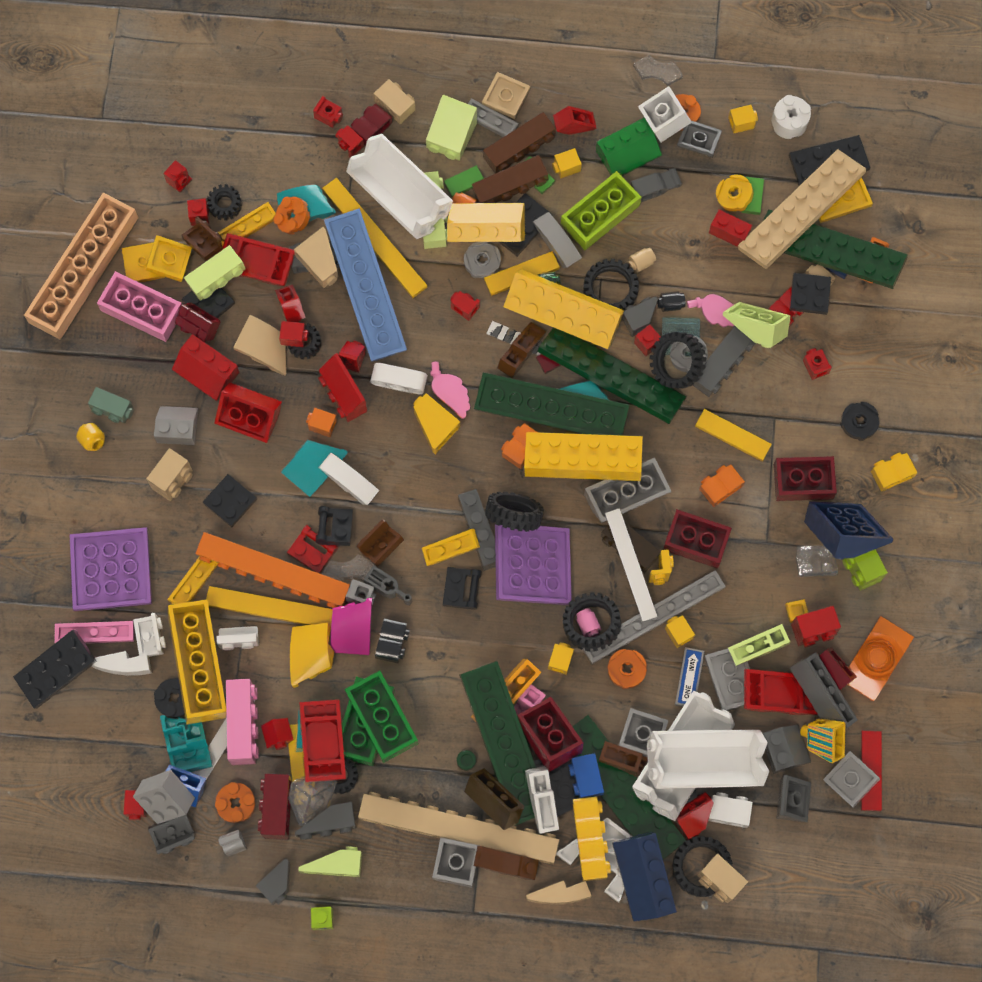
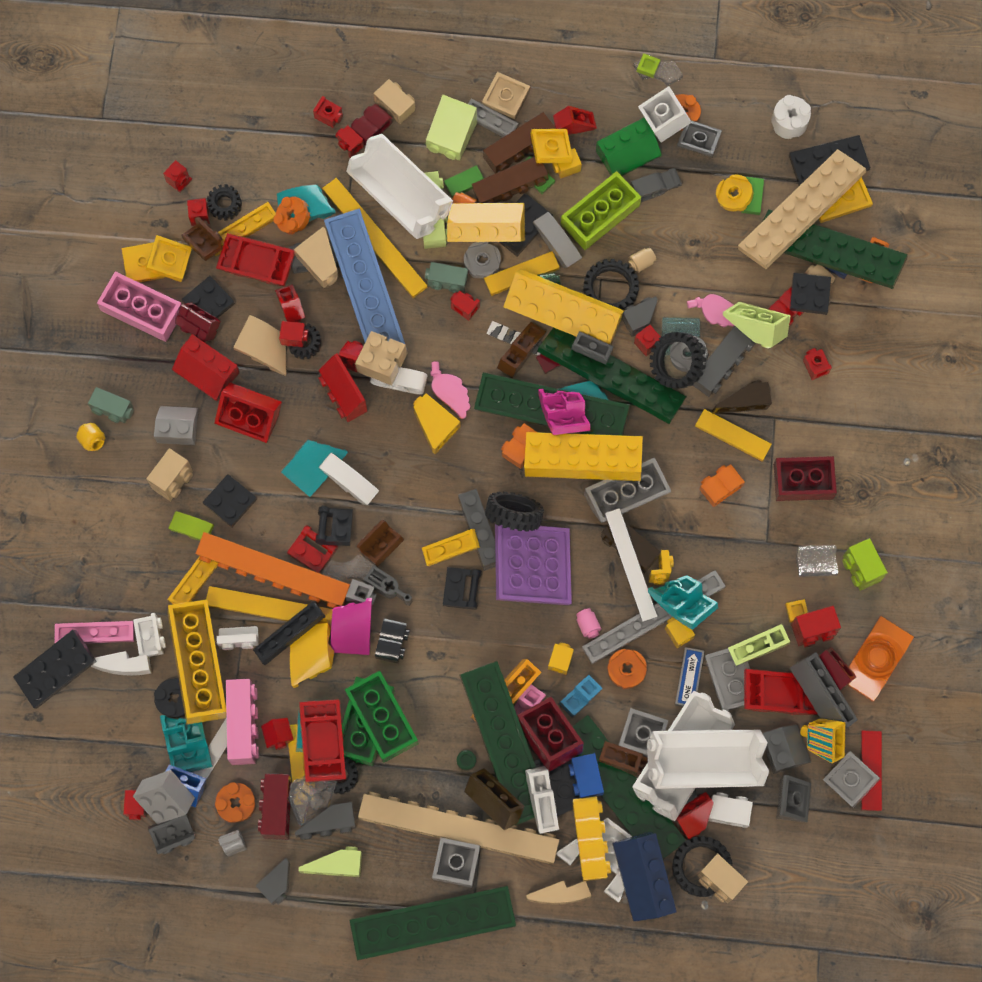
(81, 266): light nougat brick -> none
(110, 569): medium lavender plate -> none
(190, 525): none -> lime slope
(215, 273): yellowish green brick -> none
(289, 633): none -> black tile
(321, 422): orange brick -> none
(322, 918): lime brick -> none
(379, 357): none -> tan piece
(432, 923): none -> dark green plate
(446, 277): none -> sand green brick
(506, 863): reddish brown slope -> none
(551, 146): none -> yellow plate
(564, 412): none -> dark pink slope
(580, 696): none -> dark azure slope
(591, 601): black tyre -> none
(592, 347): none -> dark grey brick
(648, 65): none -> lime plate
(671, 301): black brick -> none
(684, 601): none -> teal slope
(697, 538): dark red brick -> none
(729, 228): red brick -> none
(742, 119): yellow brick -> none
(749, 398): none -> dark brown slope
(845, 528): dark blue slope -> none
(859, 410): black plate -> none
(894, 471): yellow brick -> none

